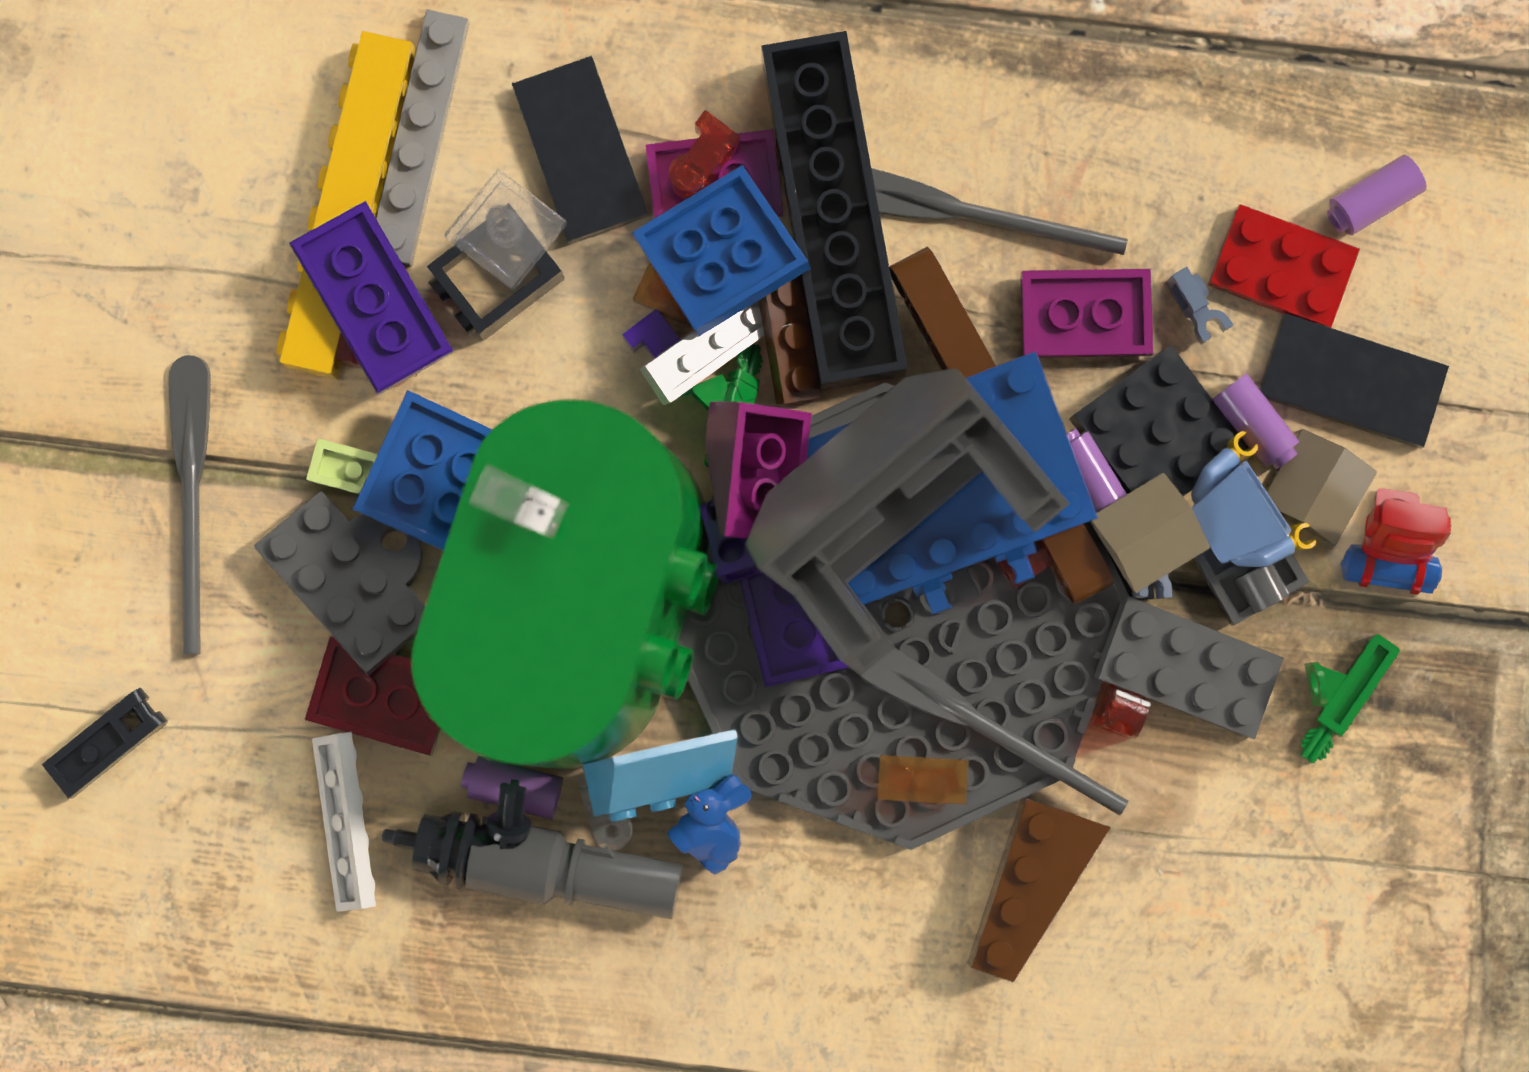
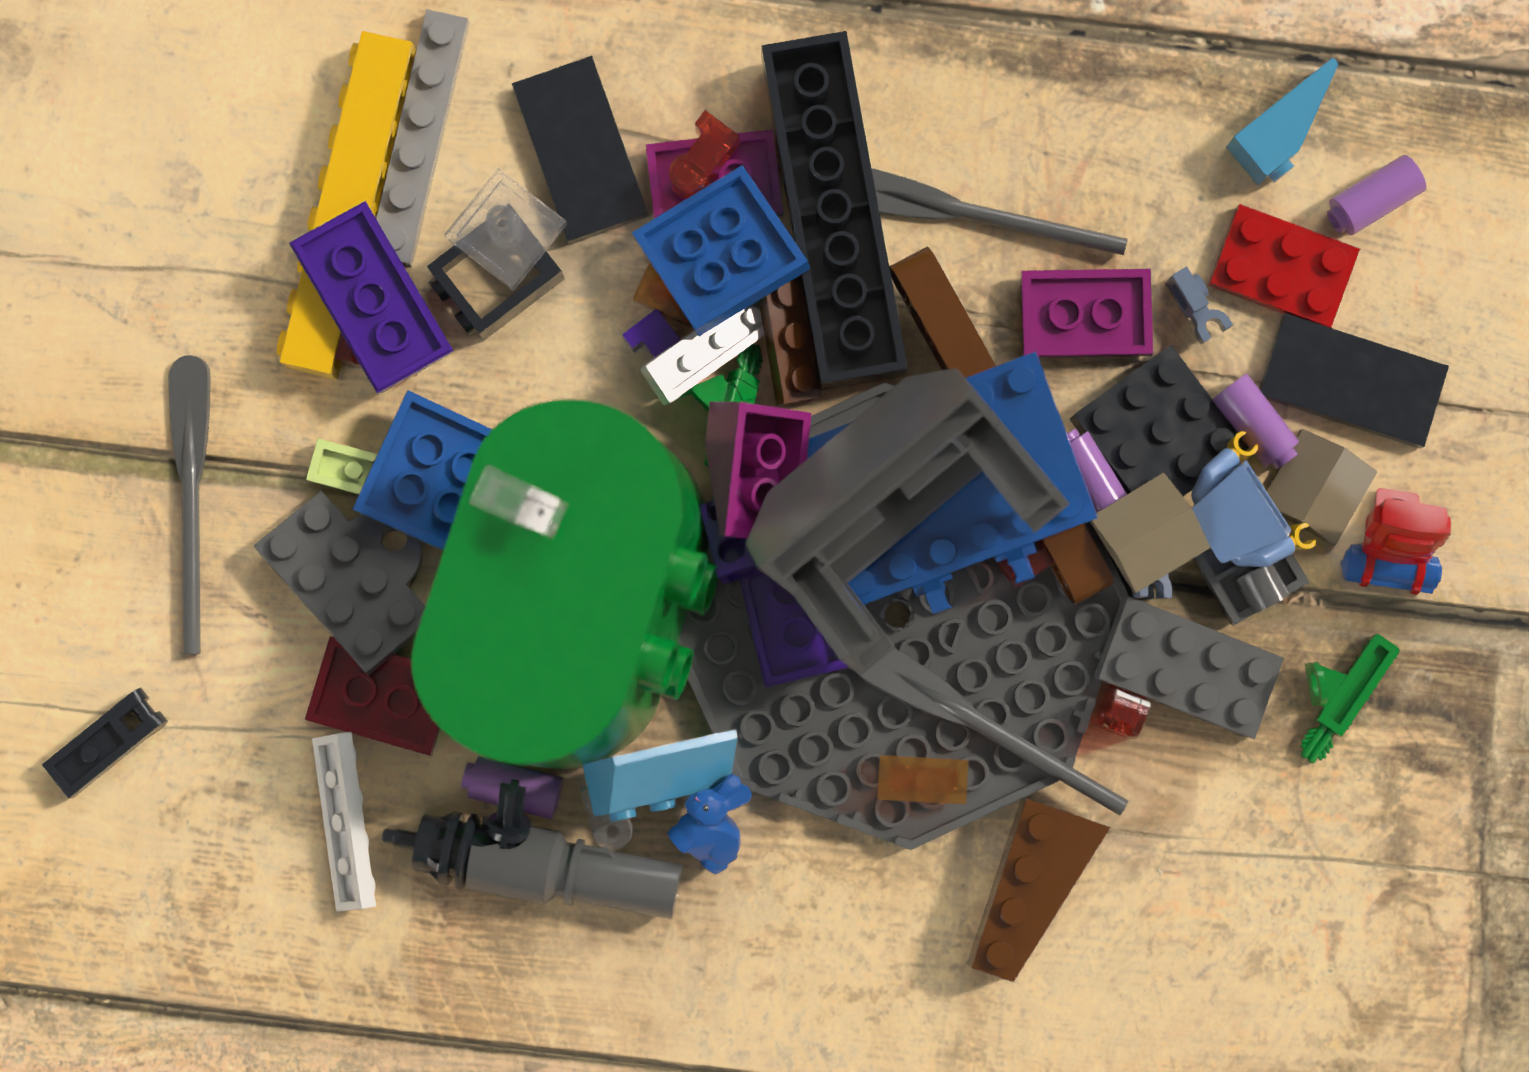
(1278, 133): none -> dark azure slope

